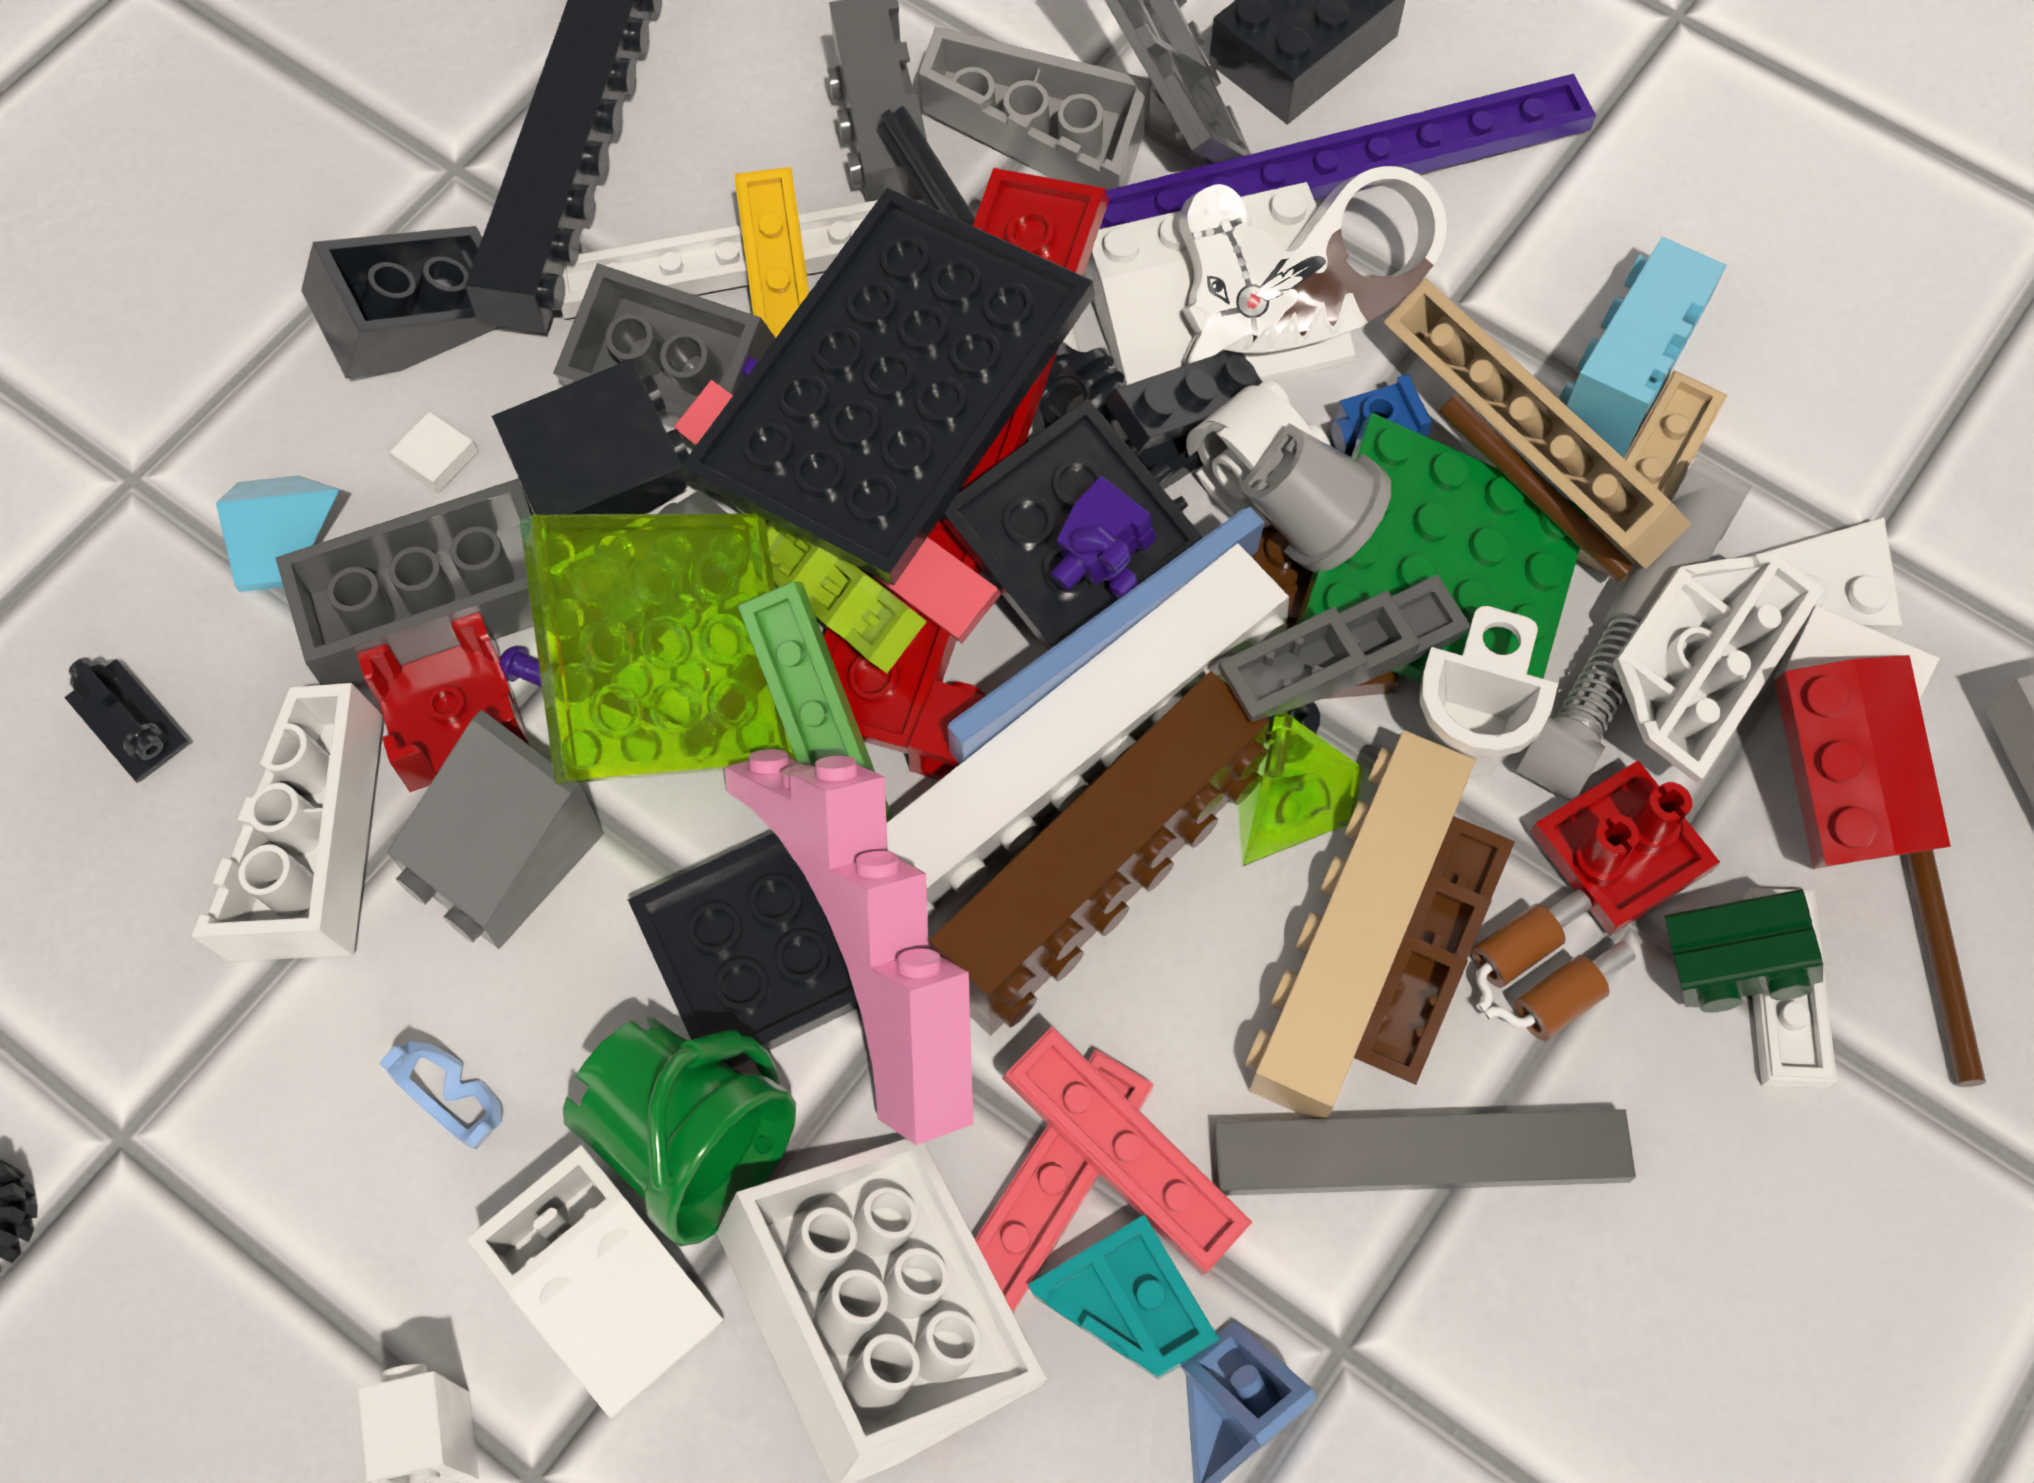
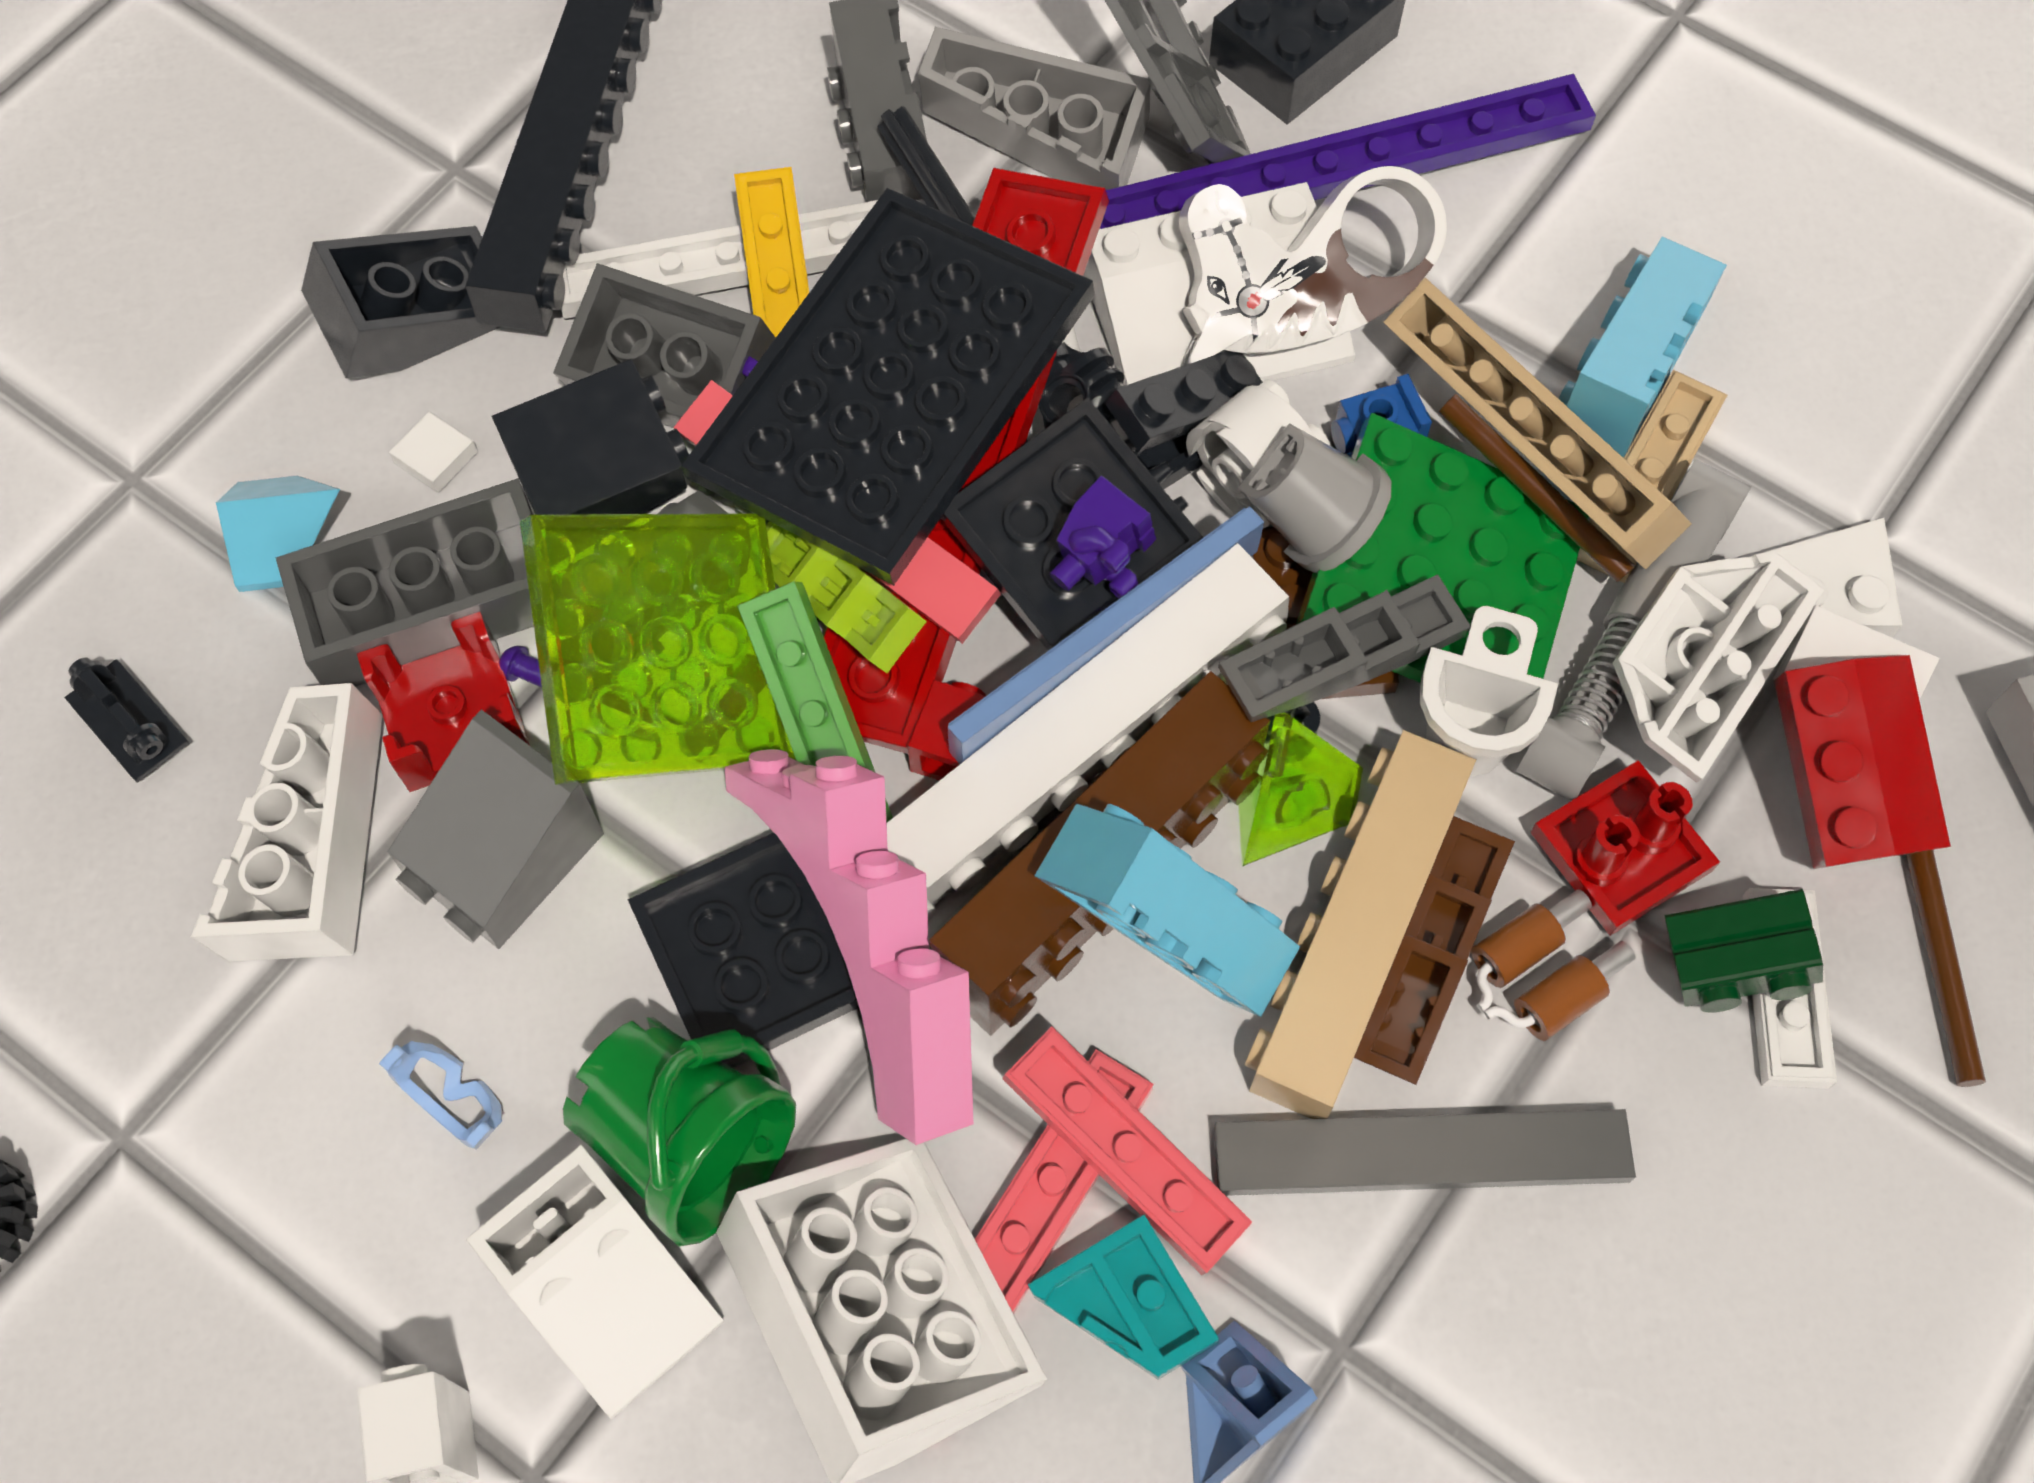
(1169, 905): none -> medium azure wedge

